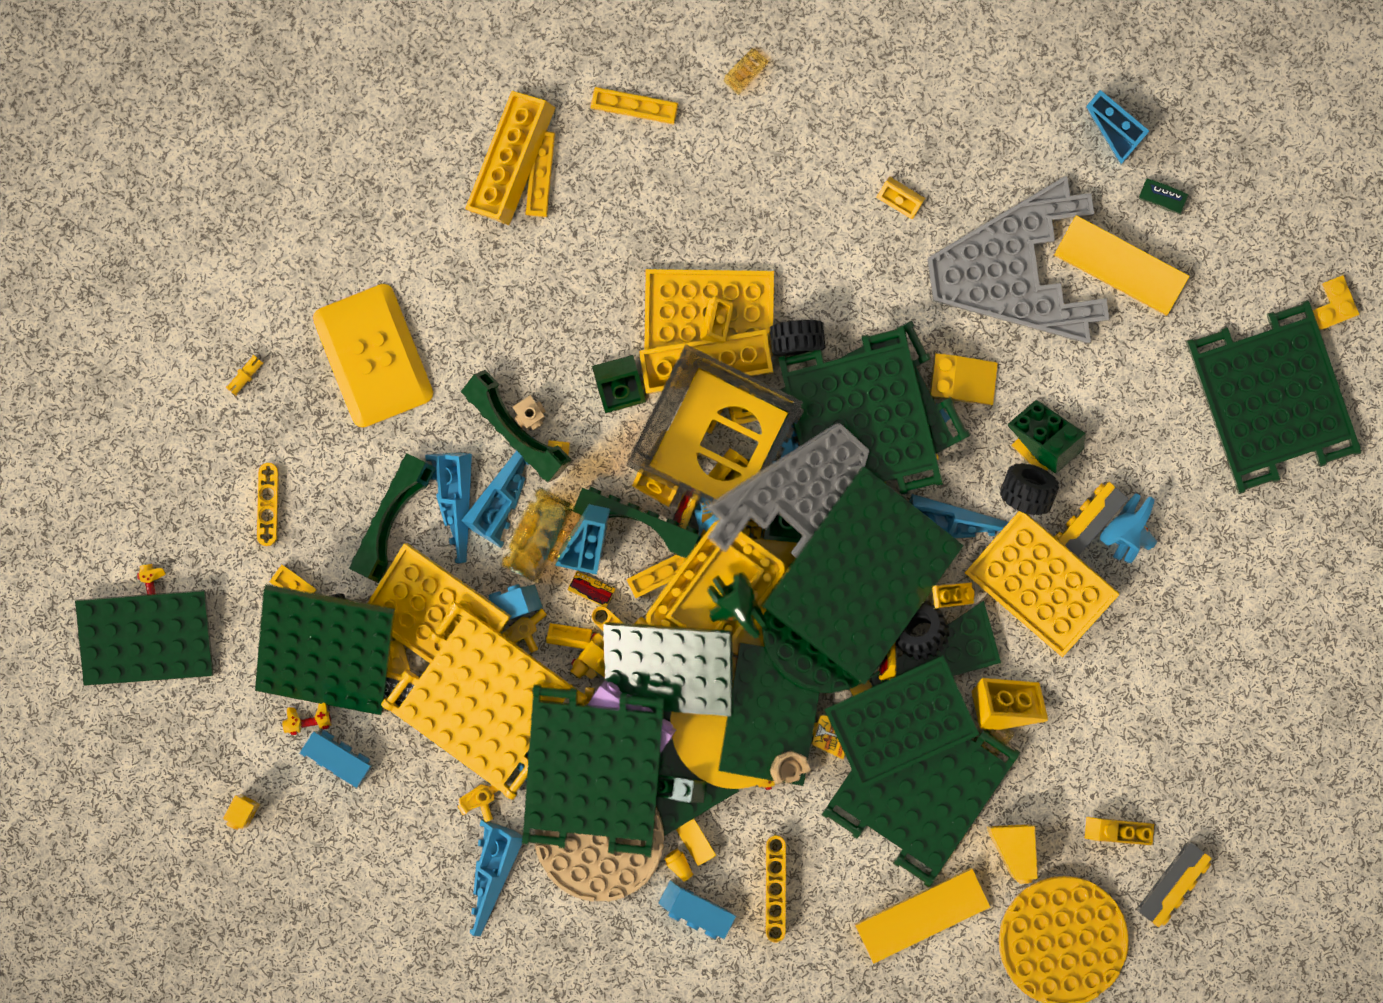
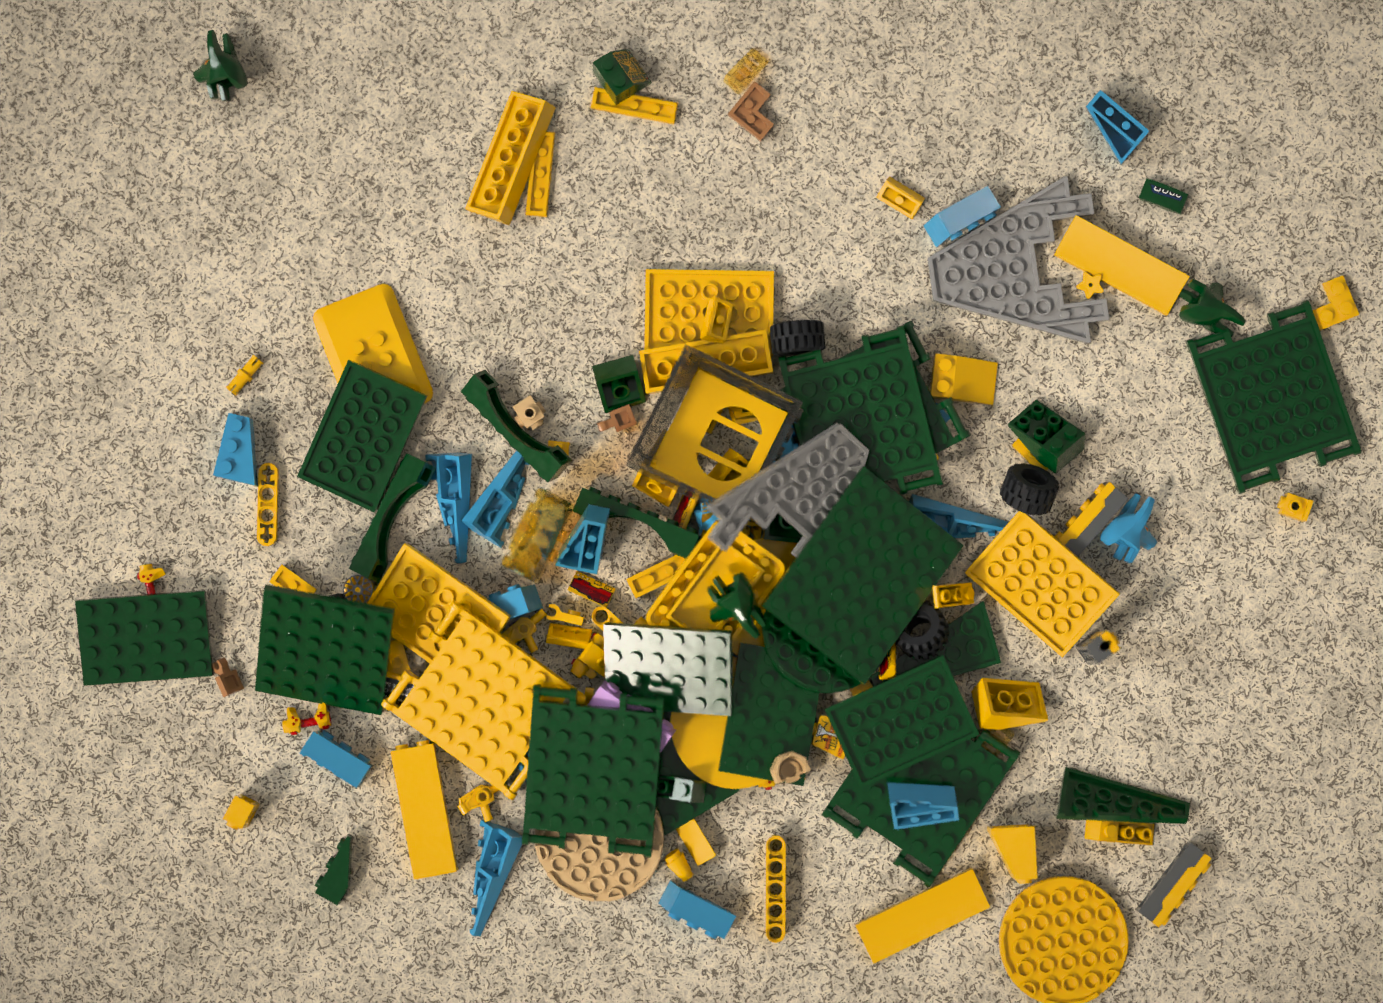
(221, 68): none -> dark green piece
(228, 680): none -> medium nougat plate
(237, 451): none -> dark azure wedge
(338, 876): none -> dark green slope
(358, 589): none -> wheel
(362, 436): none -> dark green plate
(424, 810): none -> yellow brick
(571, 617): none -> yellow plate
(620, 74): none -> dark green slope
(620, 419): none -> medium nougat plate
(746, 112): none -> medium nougat plate
(921, 804): none -> dark azure wedge
(962, 216): none -> dark azure wedge
(1084, 285): none -> yellow plate
(1094, 652): none -> dark grey piece
(1101, 799): none -> dark green wing
(1208, 307): none -> dark green piece
(1301, 513): none -> yellow brick

